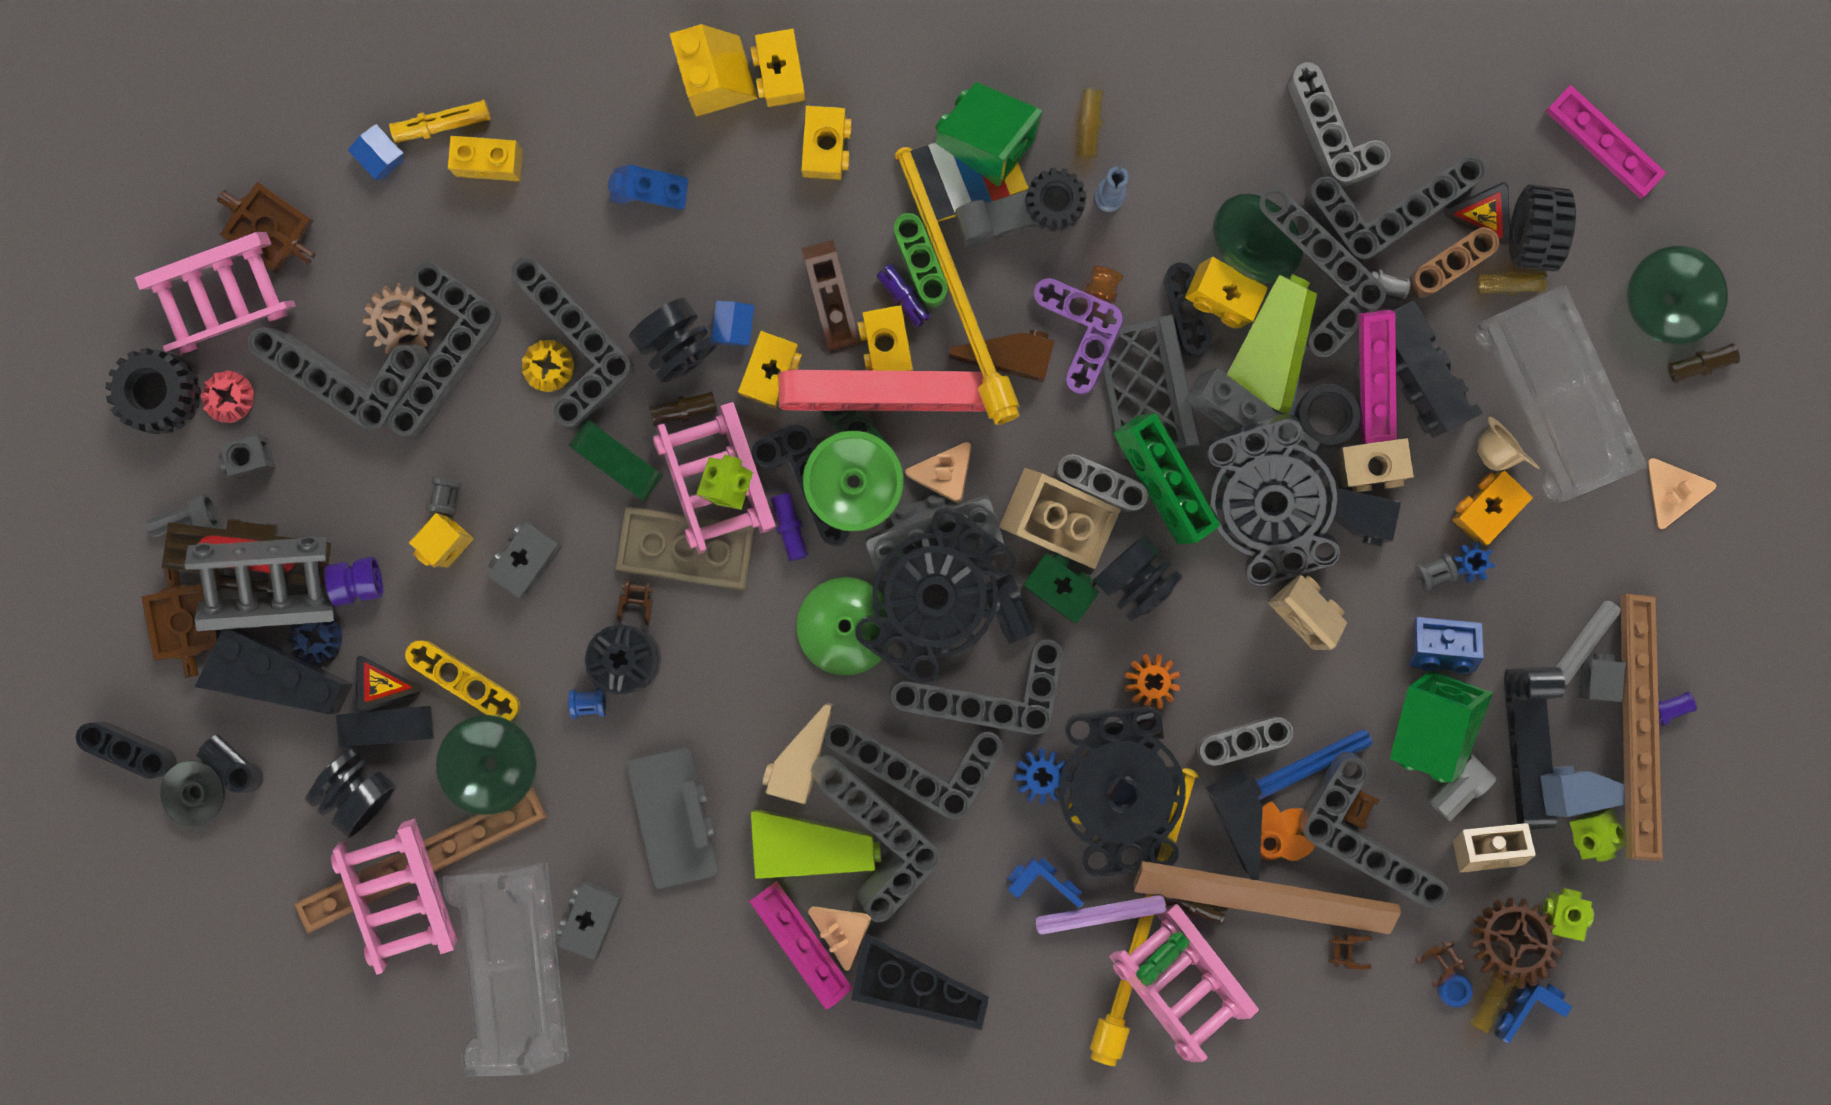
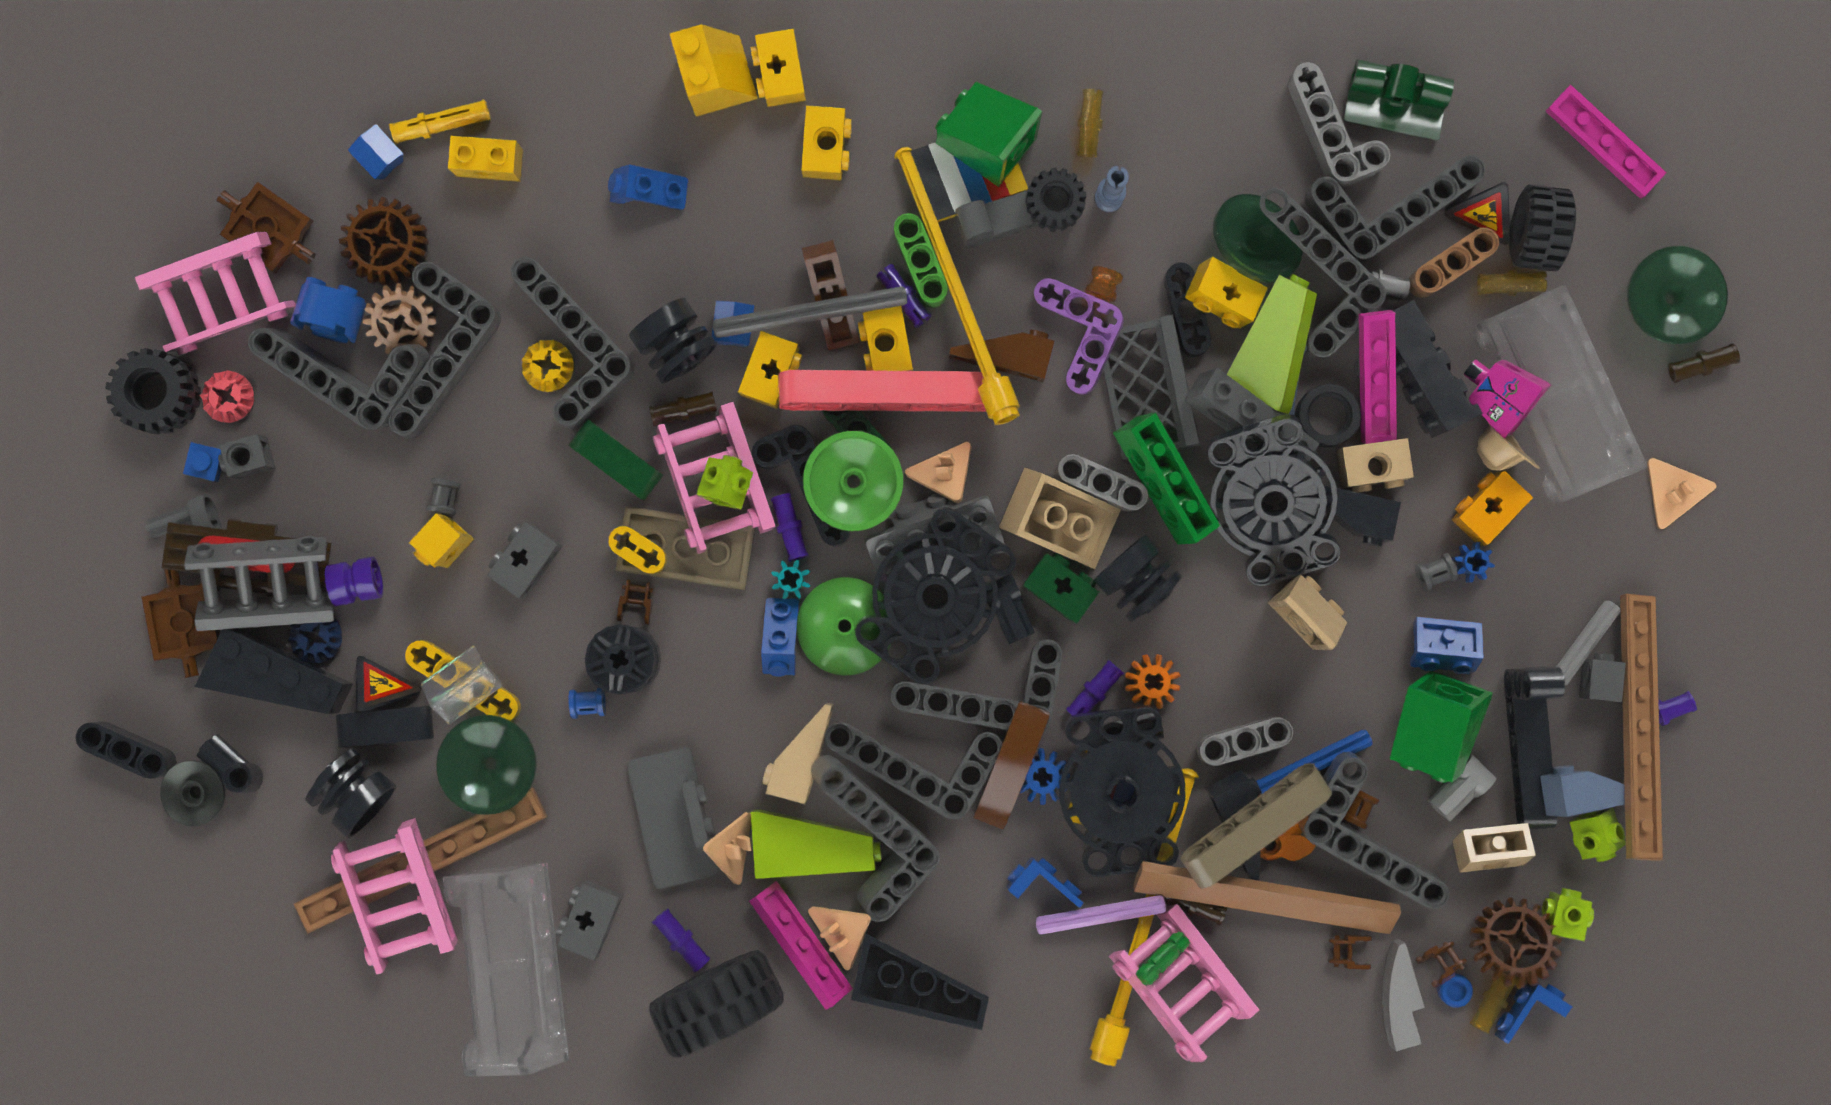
(203, 462): none -> blue plate
(329, 311): none -> blue brick
(386, 229): none -> reddish brown gear
(460, 685): none -> clear panel
(642, 544): none -> yellow beam
(681, 940): none -> dark purple pin
(716, 1003): none -> black tyre
(730, 848): none -> light nougat piece
(779, 637): none -> blue bracket
(799, 582): none -> teal gear
(810, 312): none -> dark grey axle
(1012, 765): none -> reddish brown slope
(1095, 689): none -> dark purple pin
(1256, 825): none -> dark tan beam
(1397, 99): none -> dark green panel
(1400, 998): none -> light grey slope
(1505, 394): none -> dark pink torso

